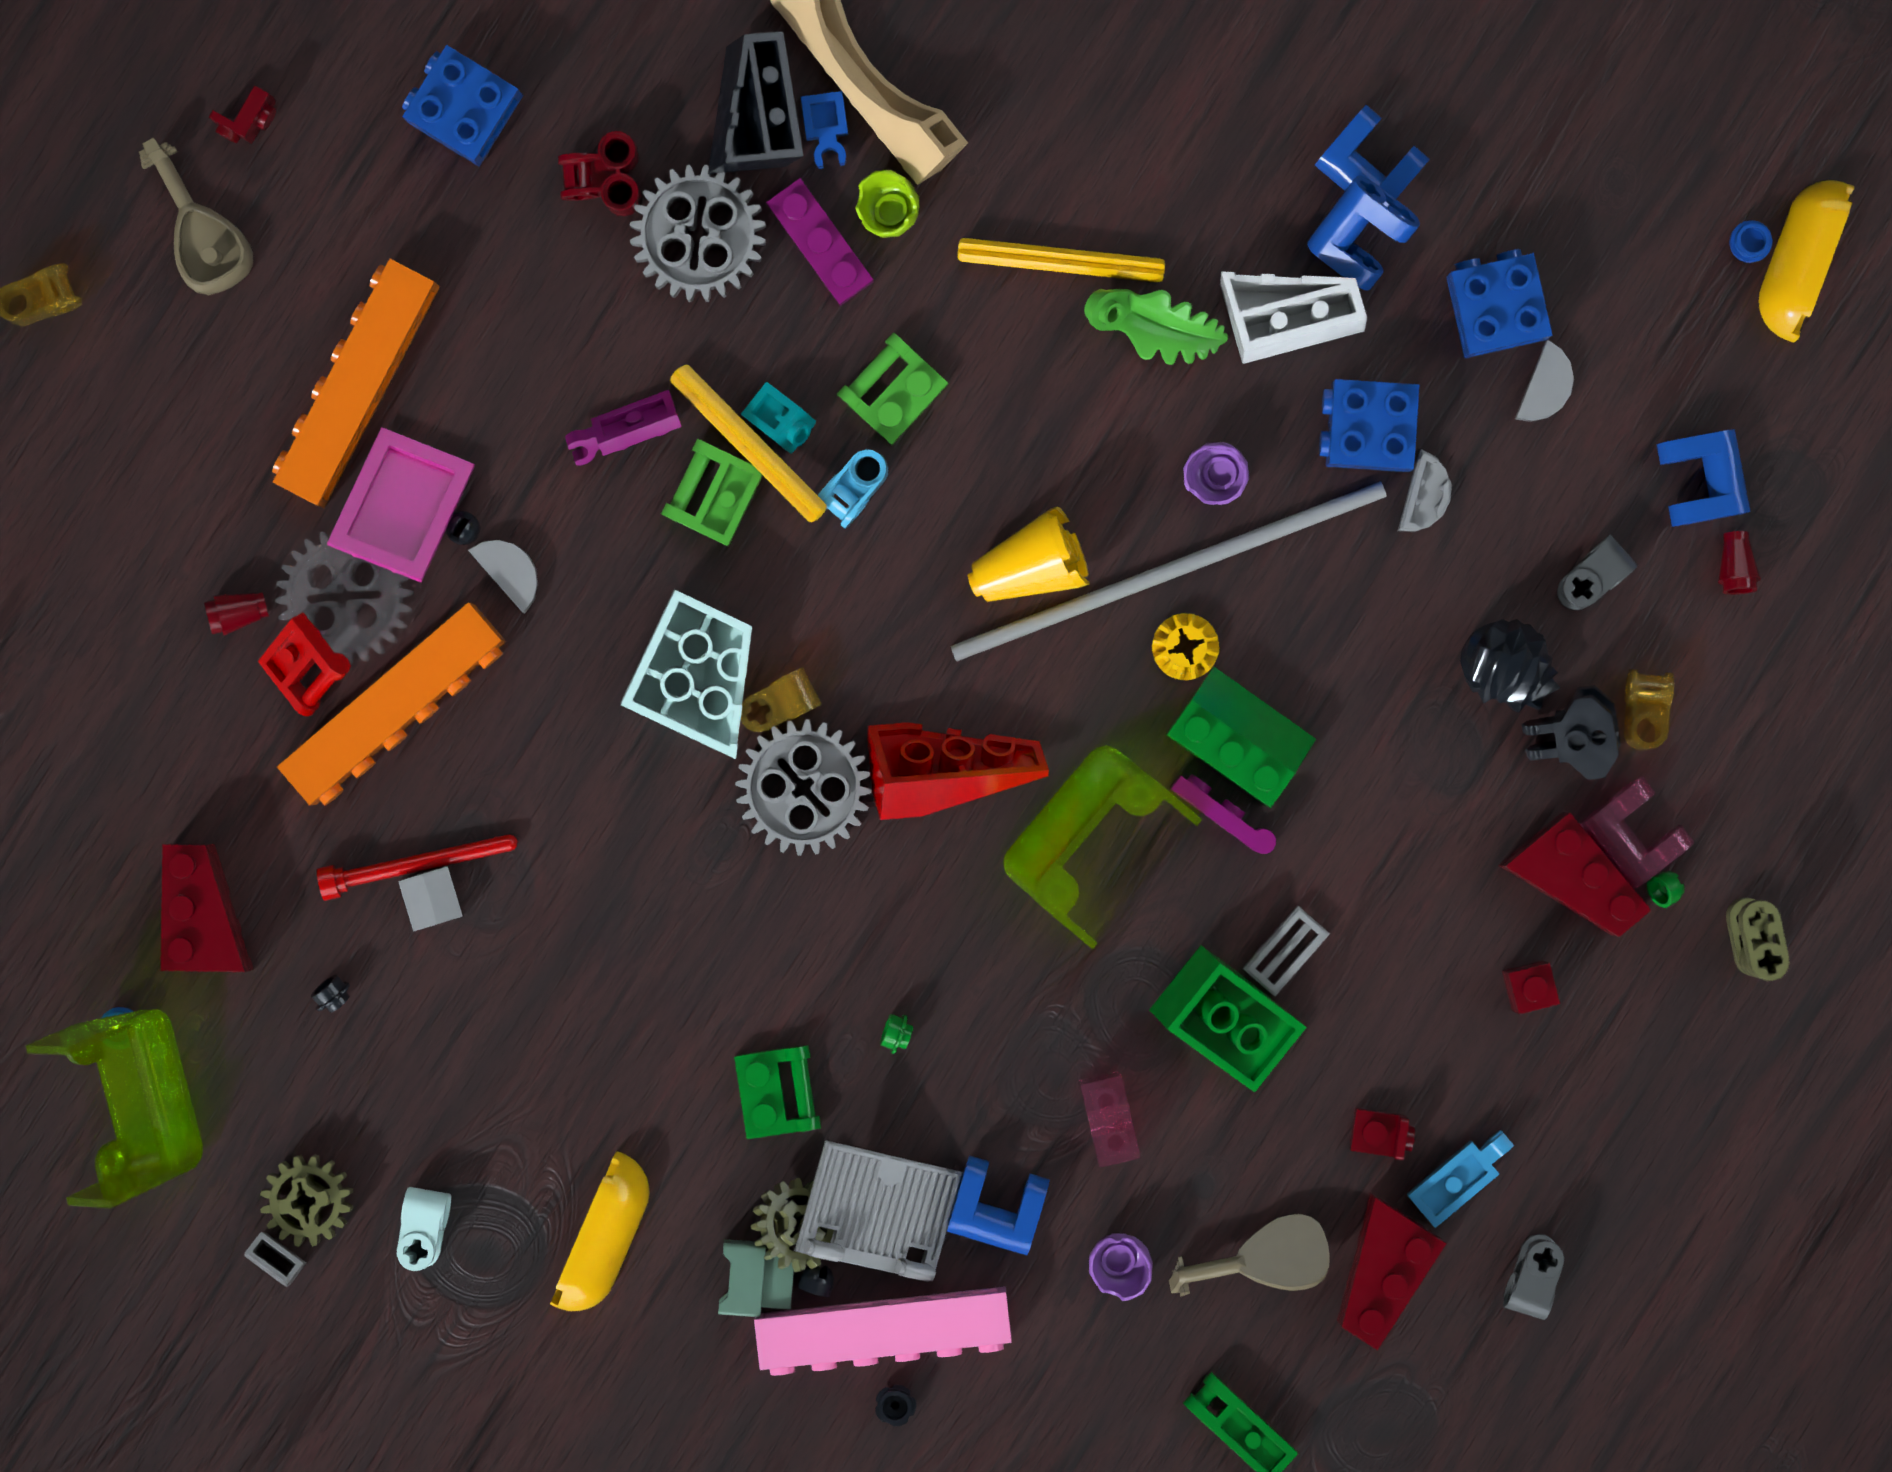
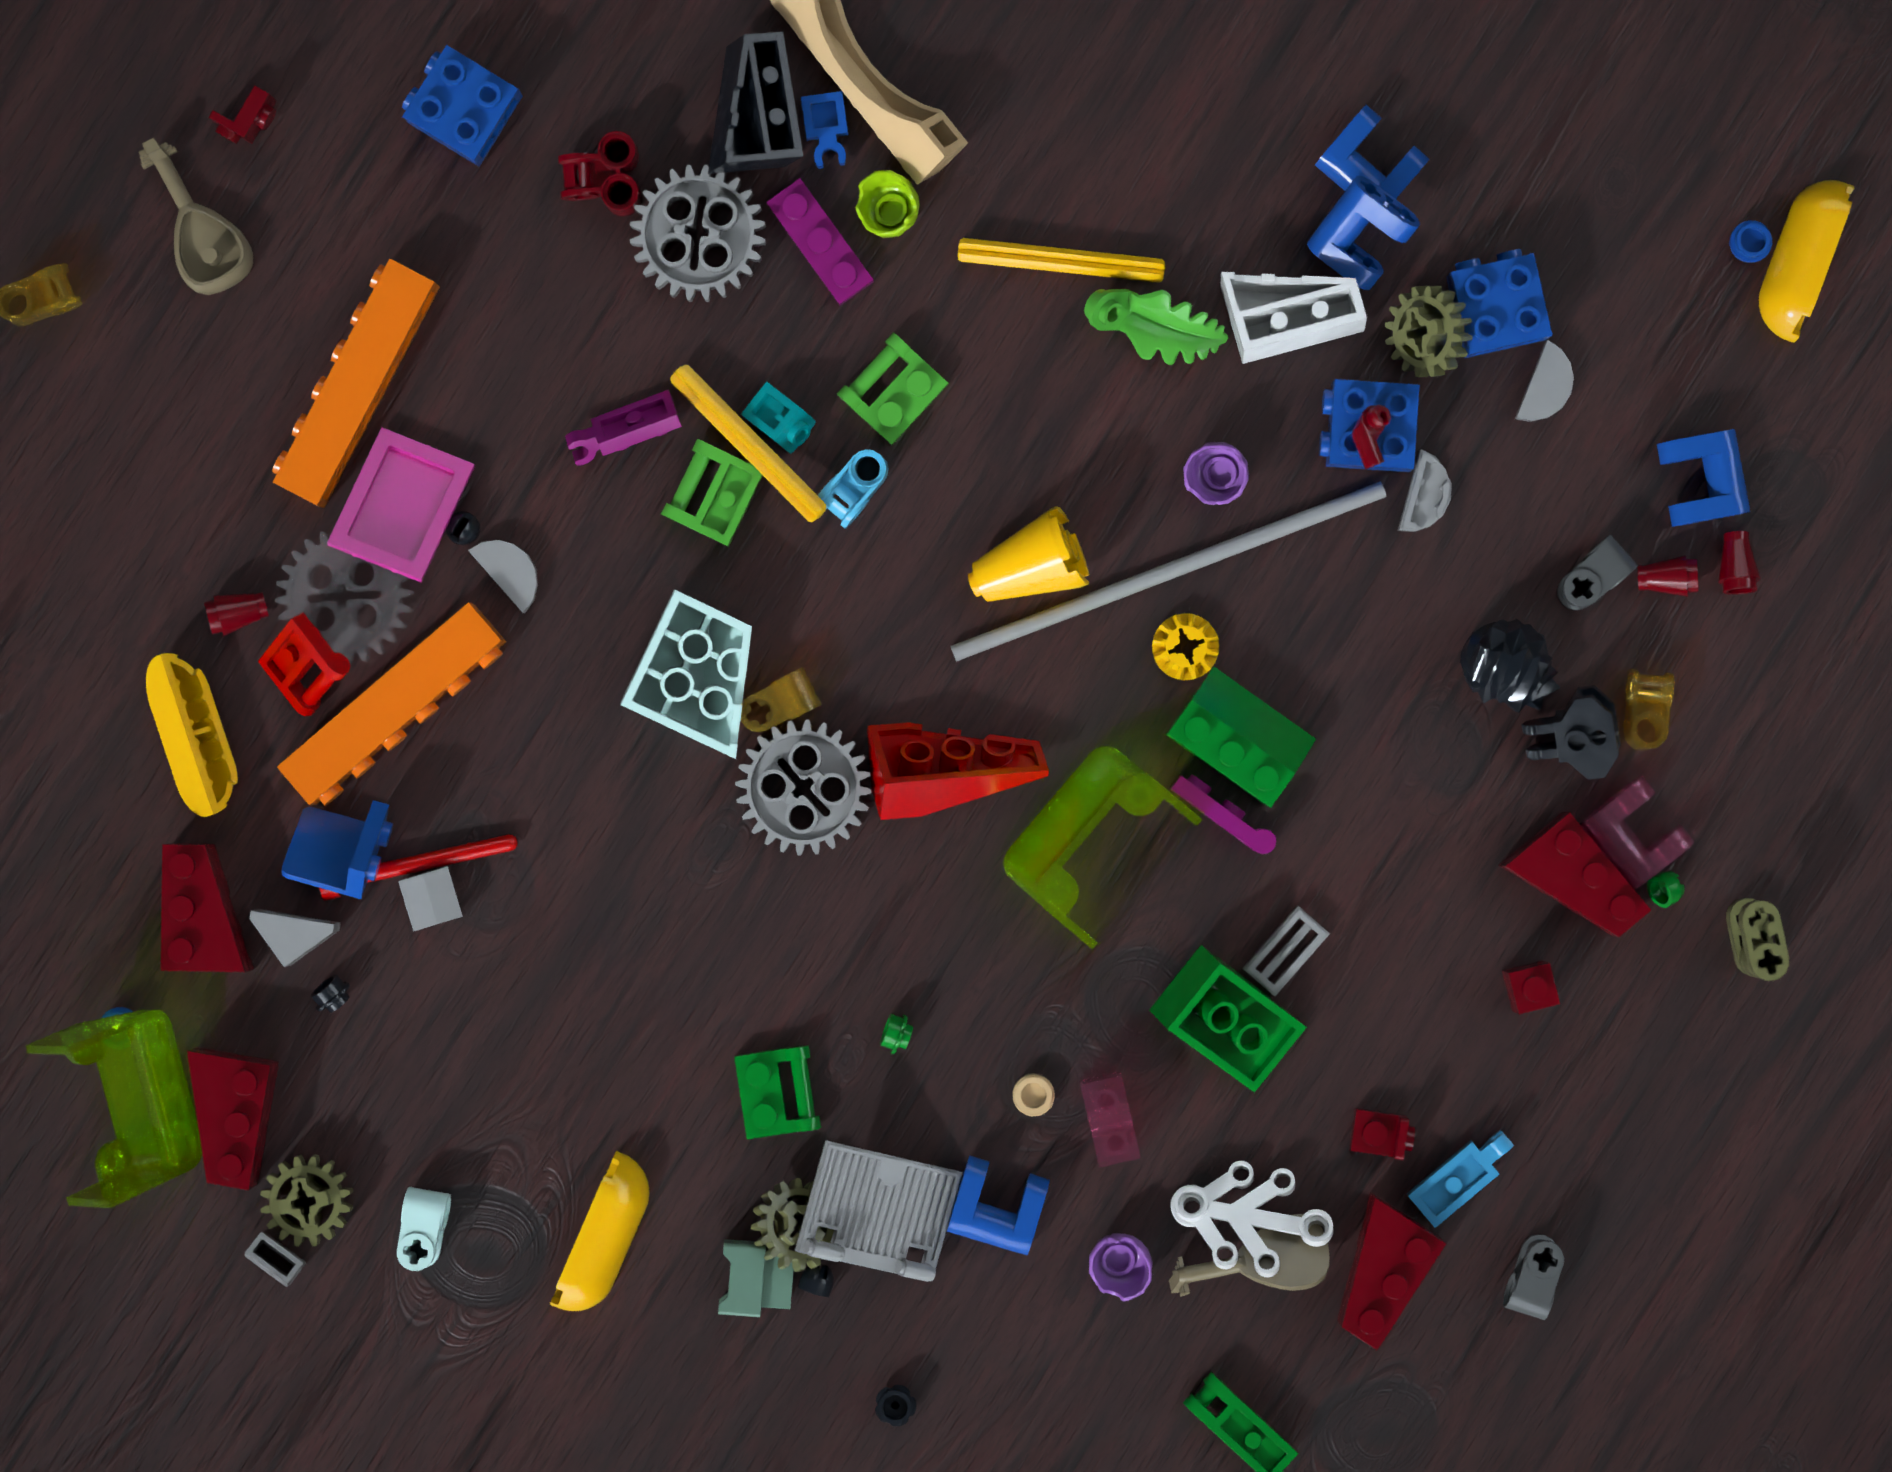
(191, 734): none -> yellow brick
(232, 1113): none -> dark red wedge
(292, 935): none -> light grey slope
(337, 849): none -> blue bracket
(883, 1329): bright pink brick -> none
(1033, 1094): none -> tan tile
(1244, 1216): none -> white plant
(1367, 432): none -> dark red arm
(1428, 331): none -> olive gear
(1670, 576): none -> dark red cone

